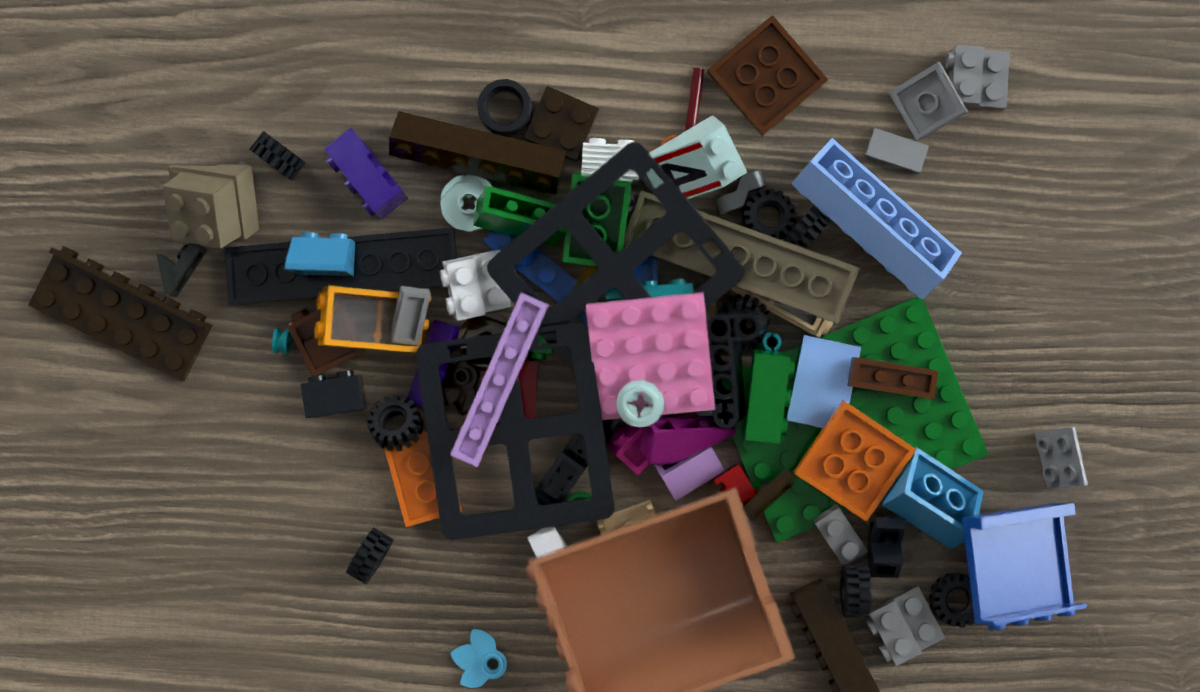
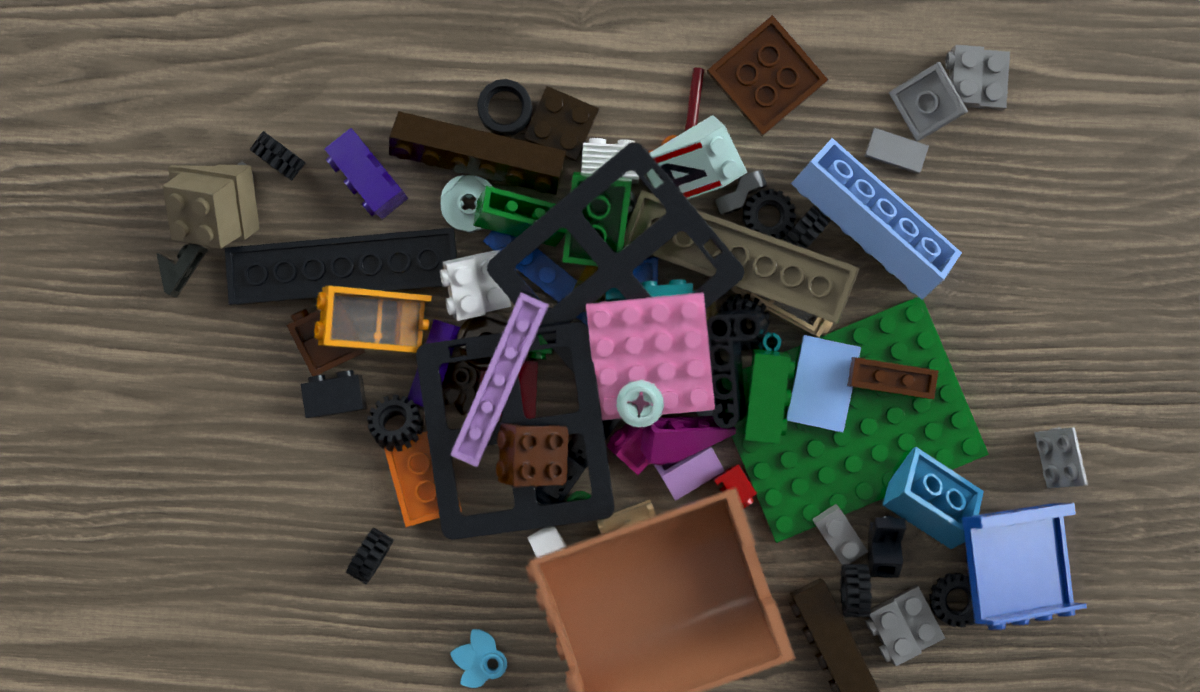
(120, 313): dark brown bracket -> none
(281, 341): teal bush -> none
(321, 255): dark azure slope -> none
(409, 315): light grey tile -> none
(532, 455): none -> reddish brown bracket
(768, 494): dark brown plate -> none
(854, 460): orange plate -> none

